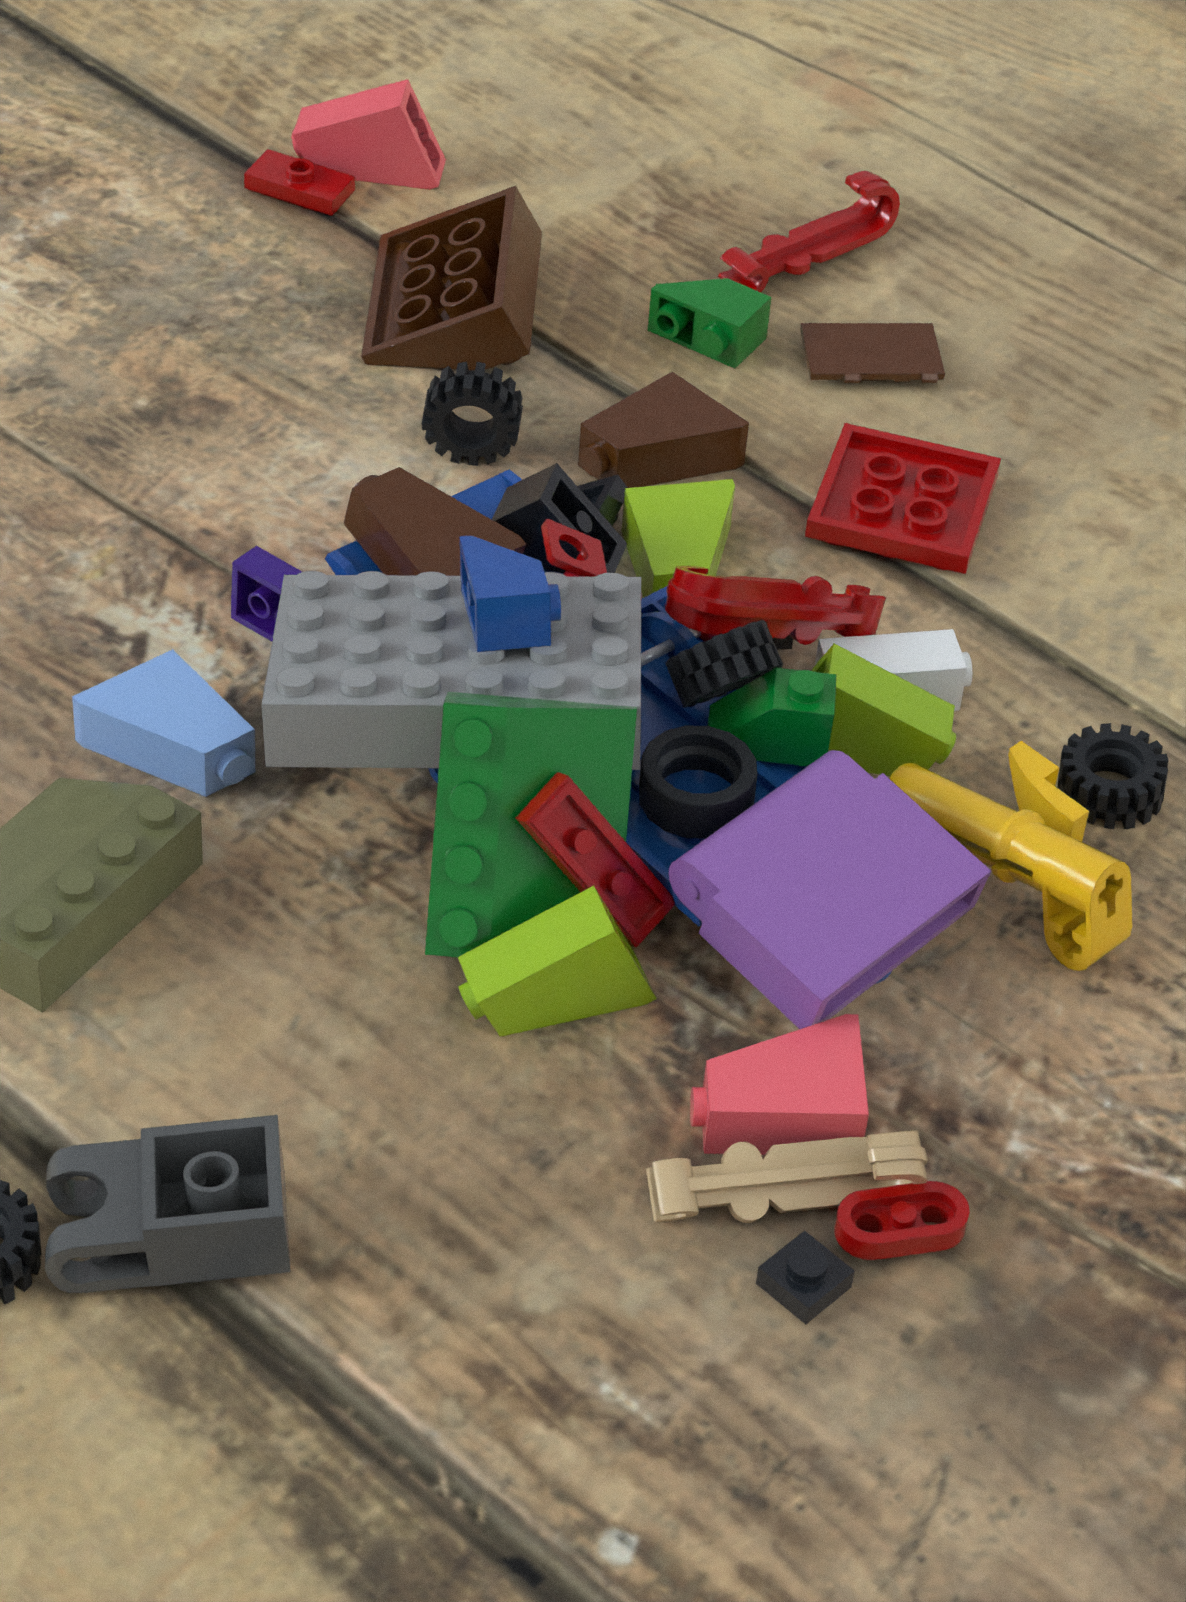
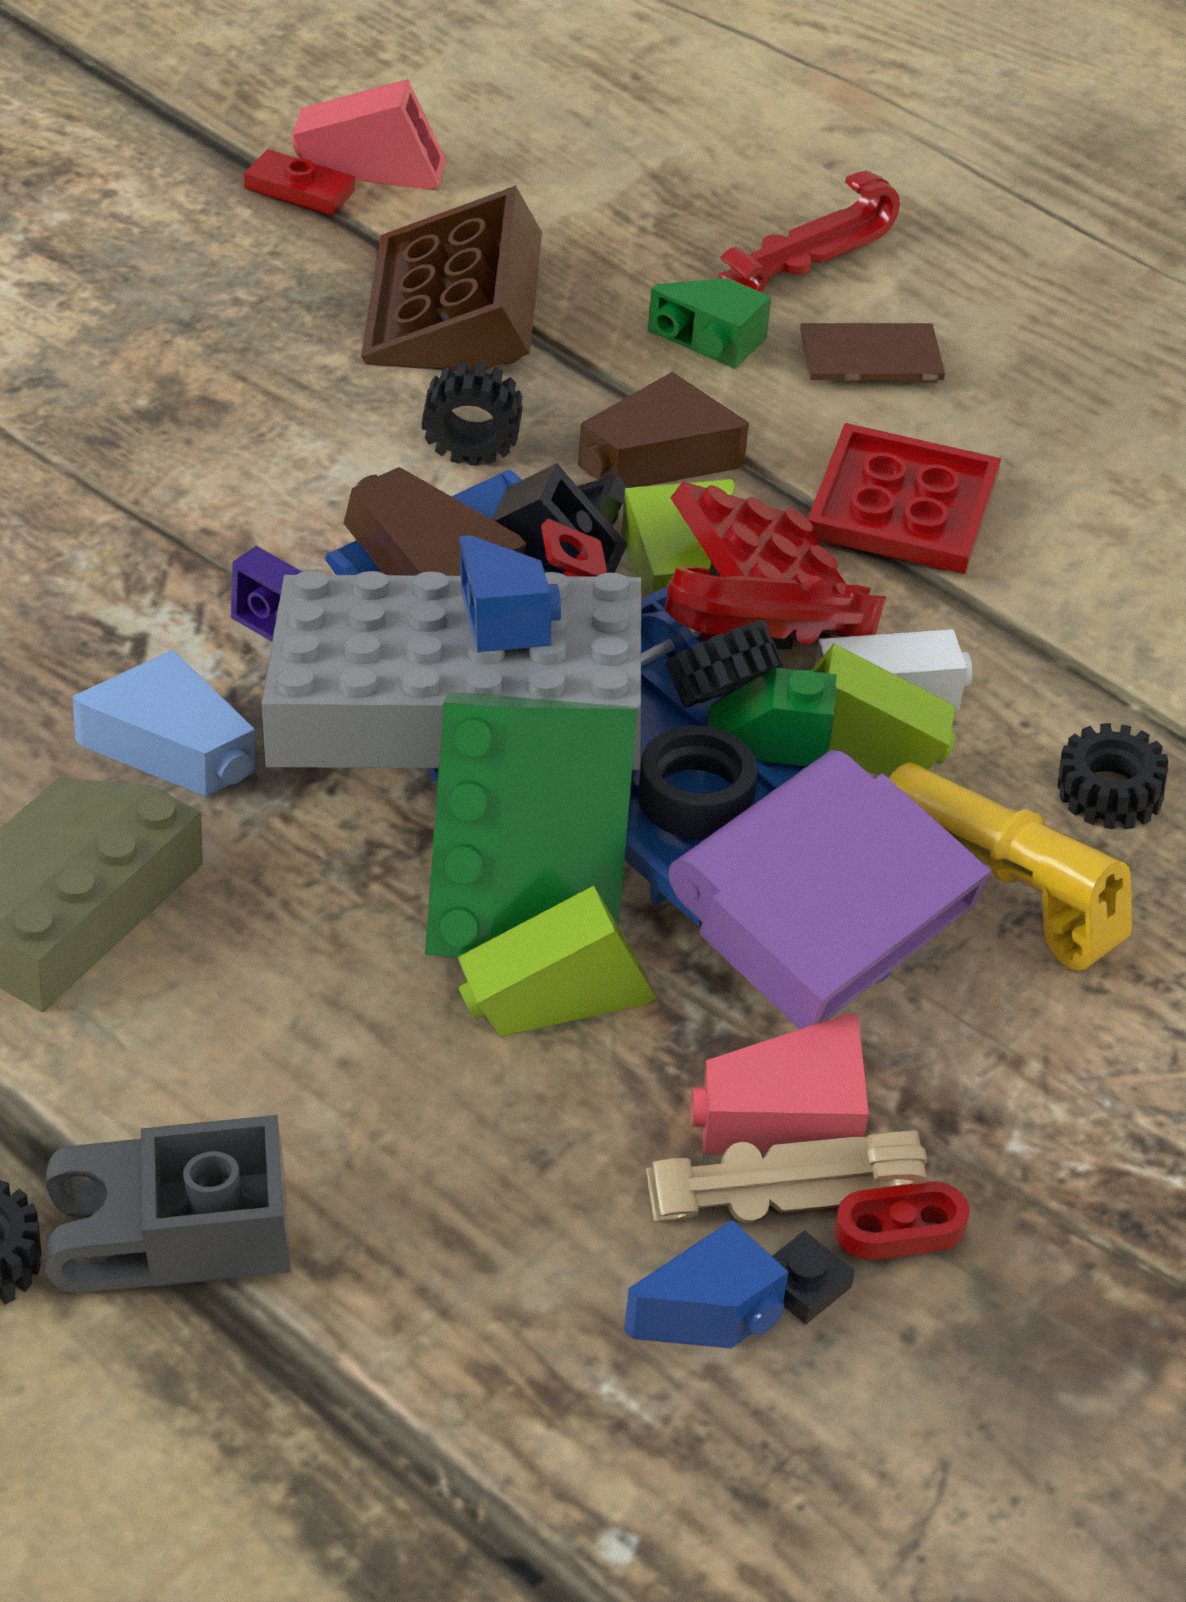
(595, 856): red tile -> none
(709, 1293): none -> blue slope
(755, 538): none -> red plate
(1035, 790): yellow slope -> none

